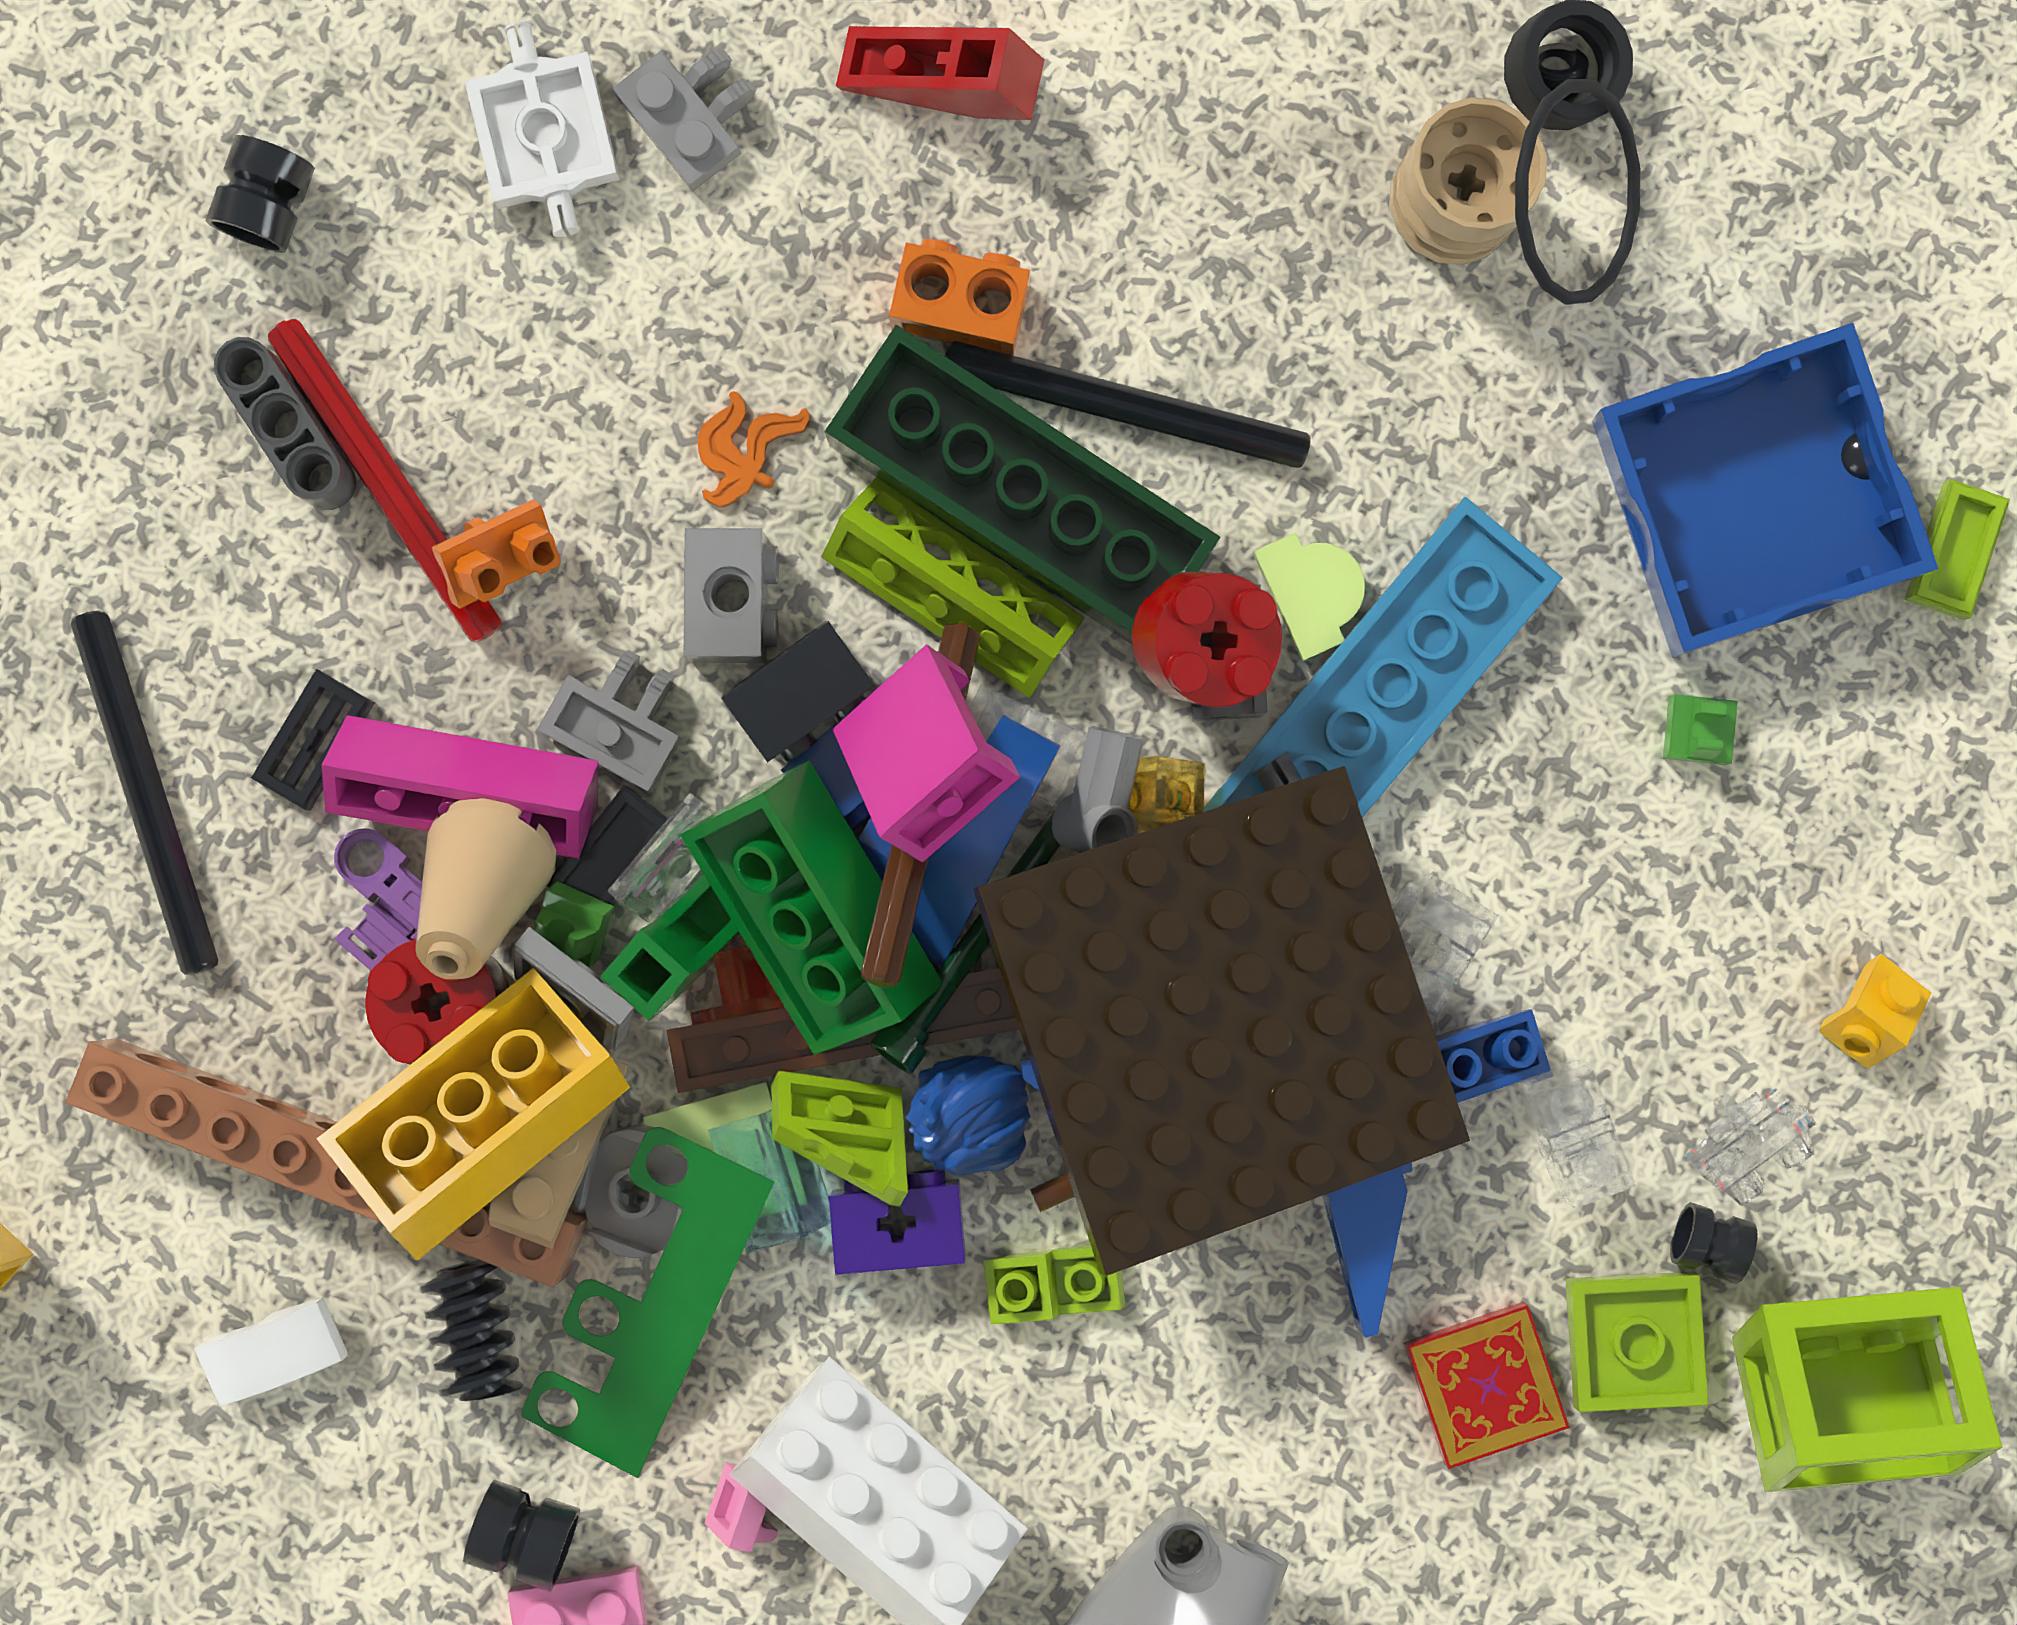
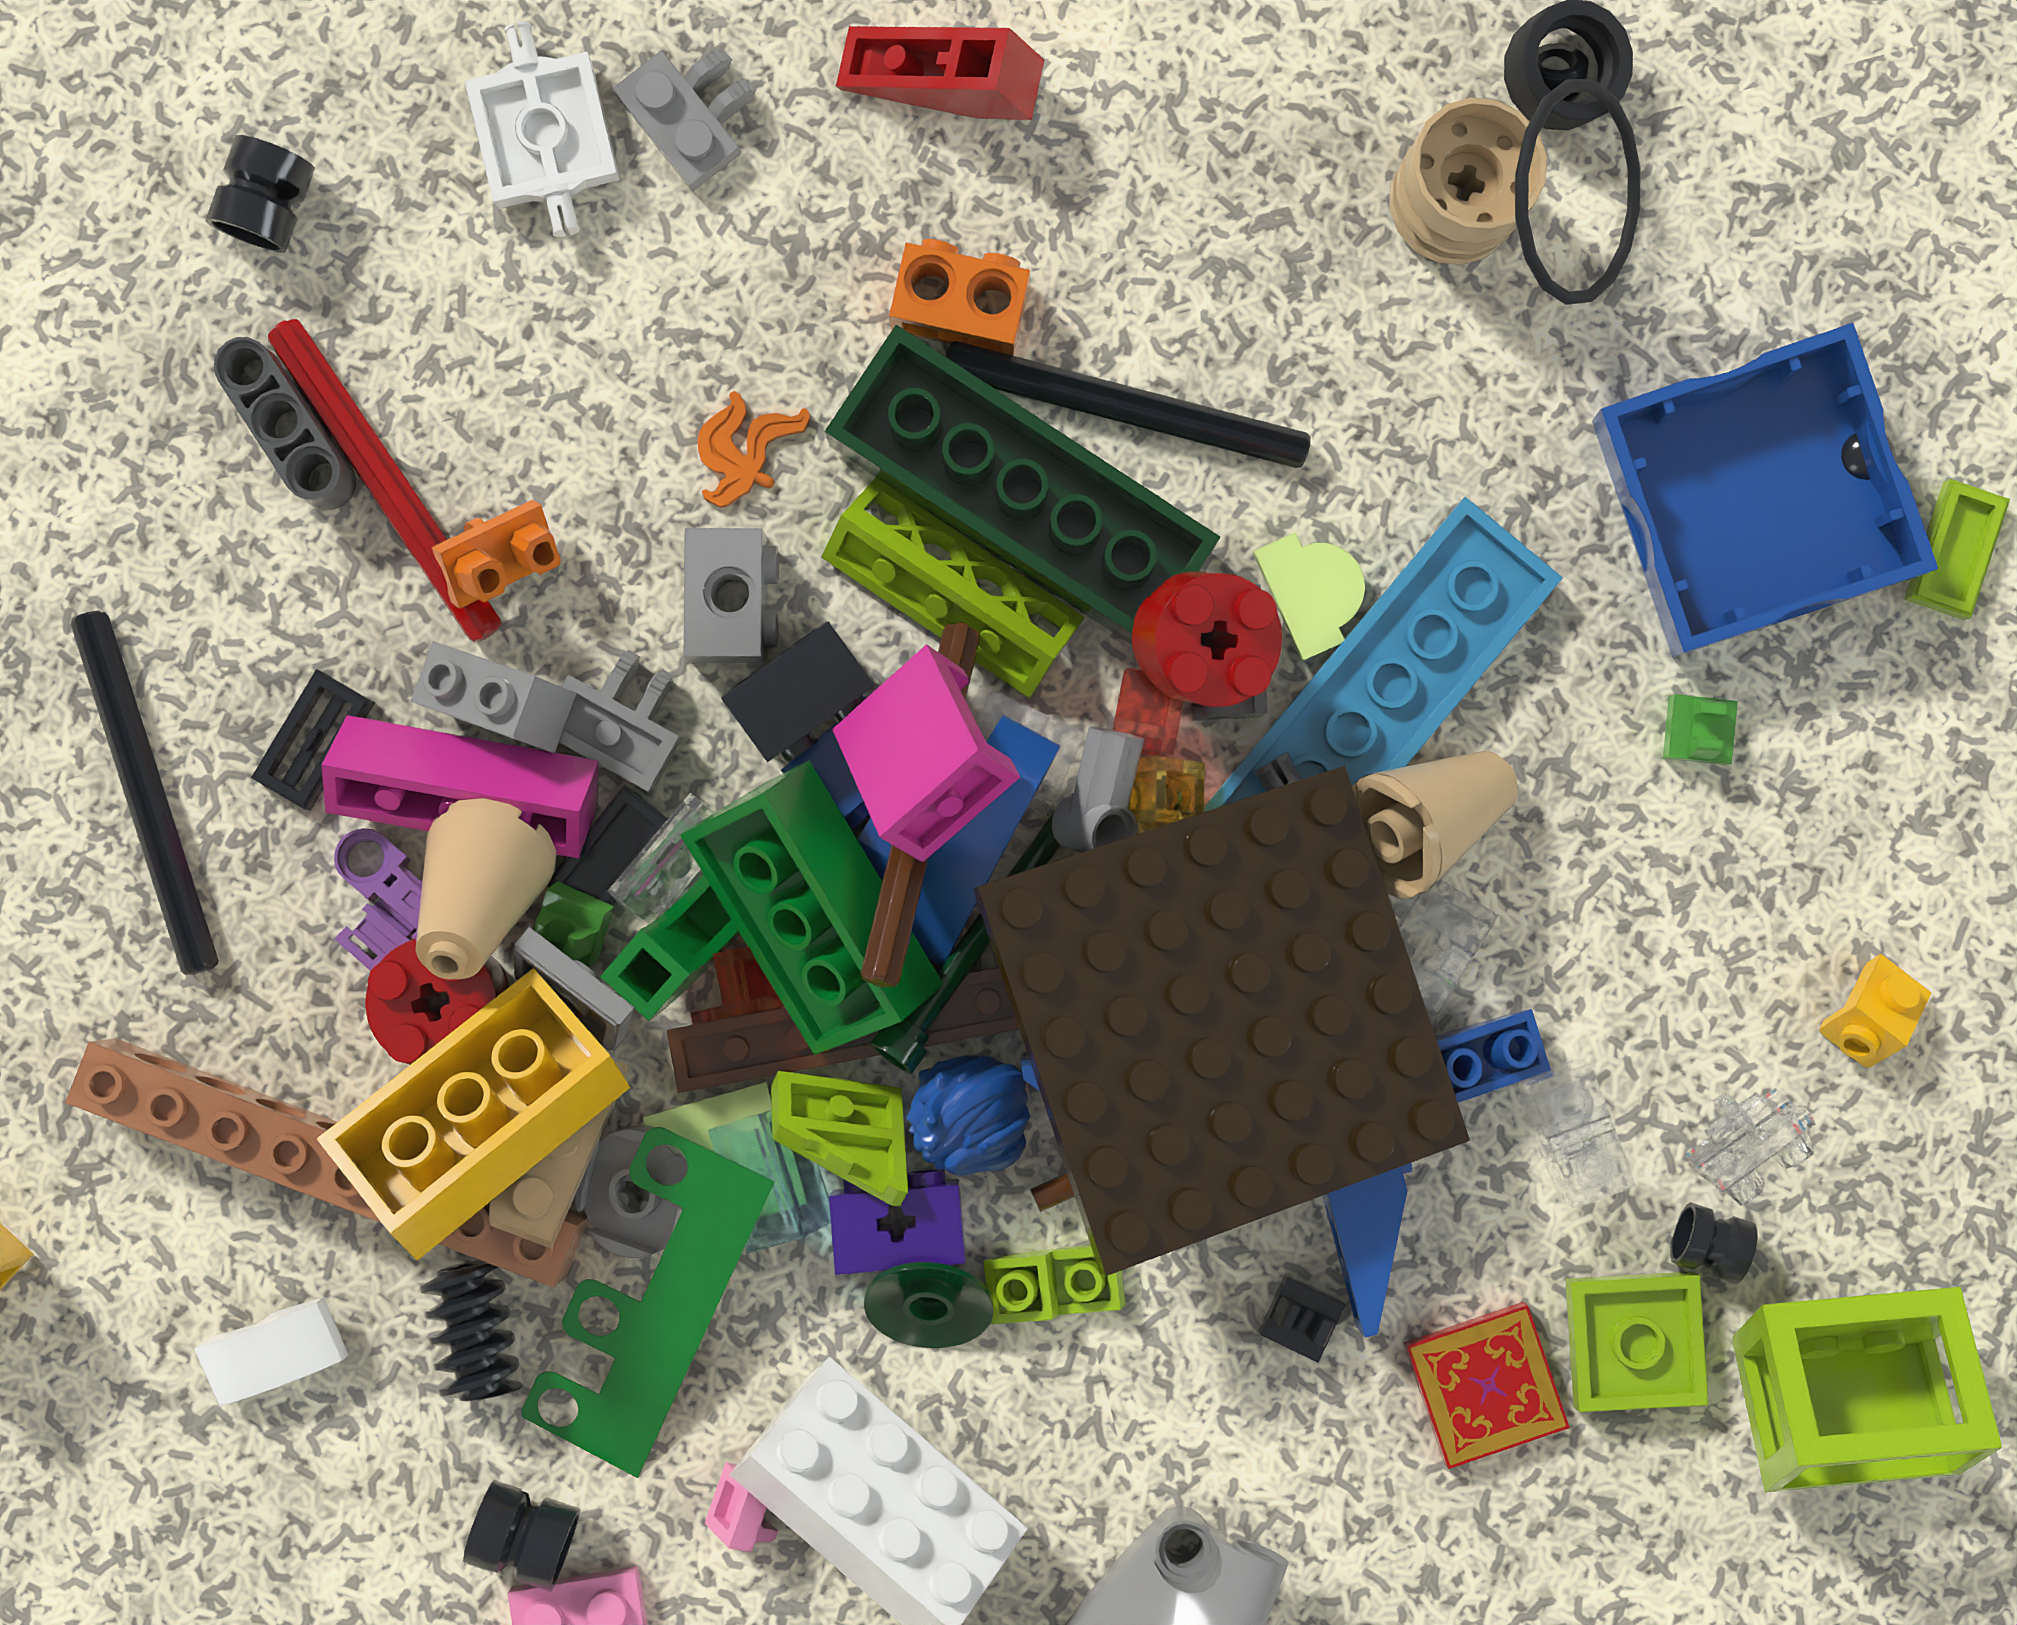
(493, 696): none -> light grey brick
(928, 1305): none -> dark green dish
(1147, 713): none -> clear red panel
(1301, 1318): none -> black tile
(1432, 815): none -> tan cone

